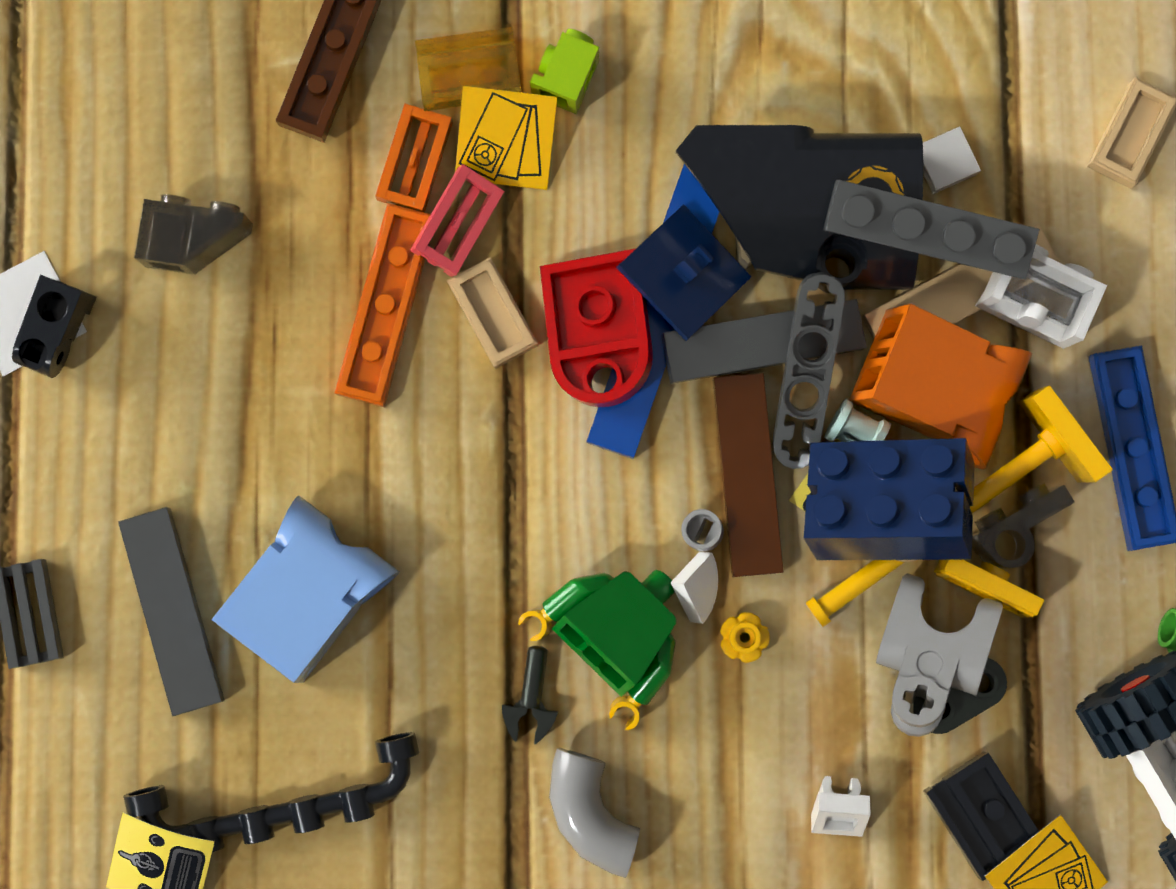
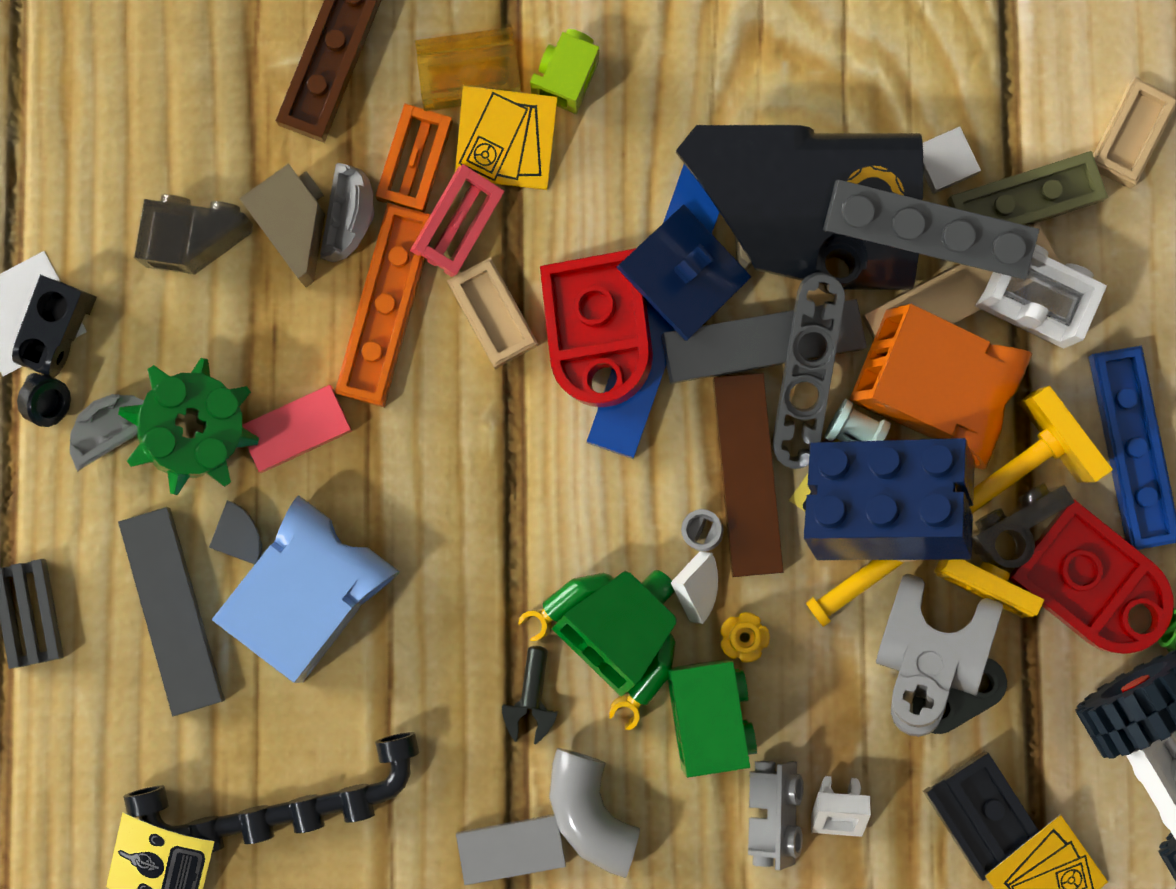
(43, 400): none -> black tile
(101, 429): none -> light grey plate
(163, 441): none -> green brick
(237, 534): none -> dark grey tile
(290, 218): none -> dark tan slope
(297, 428): none -> coral tile
(348, 213): none -> light grey plate
(510, 849): none -> light grey tile
(709, 717): none -> green brick
(777, 834): none -> light grey hinge
(1038, 192): none -> olive plate
(1094, 581): none -> red plate

